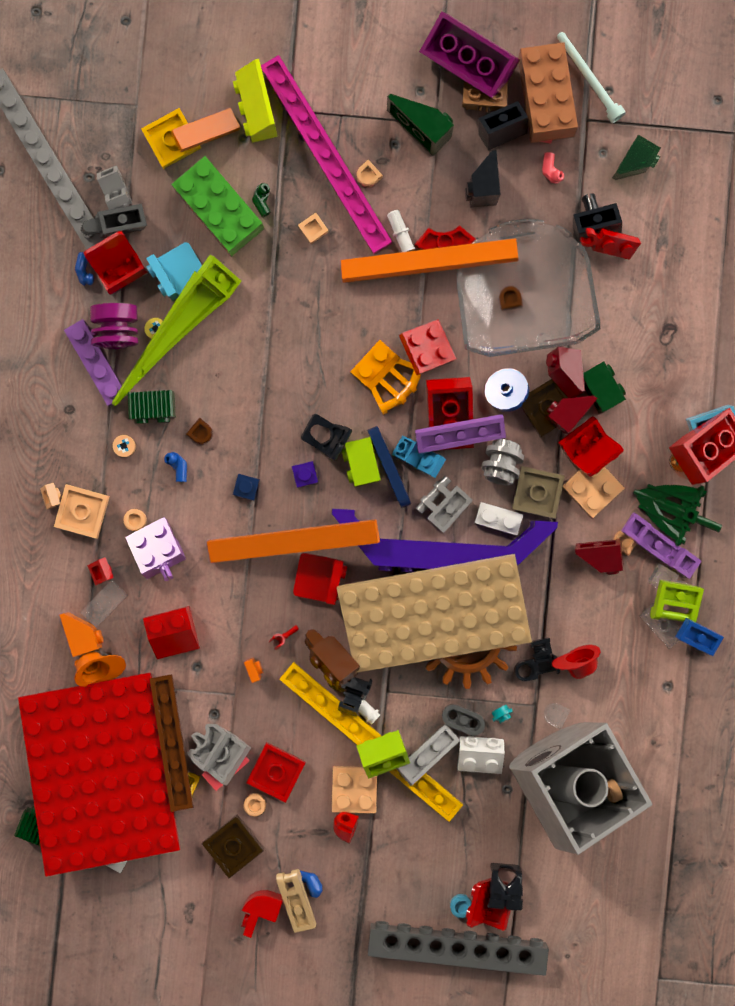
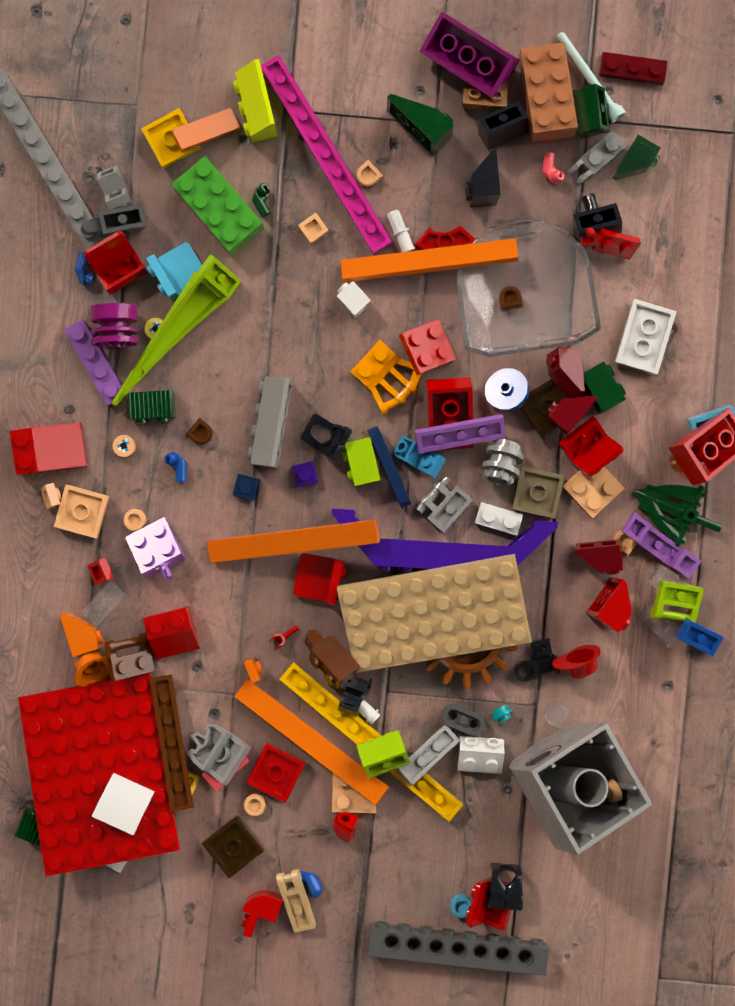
(48, 448): none -> slope
(123, 804): none -> white slope
(129, 664): none -> reddish brown plate
(271, 422): none -> light grey slope
(311, 741): none -> orange tile
(353, 298): none -> white brick
(591, 111): none -> dark green brick
(598, 156): none -> light grey hinge
(612, 605): none -> red slope
(633, 68): none -> dark red plate
(645, 337): none -> white plate

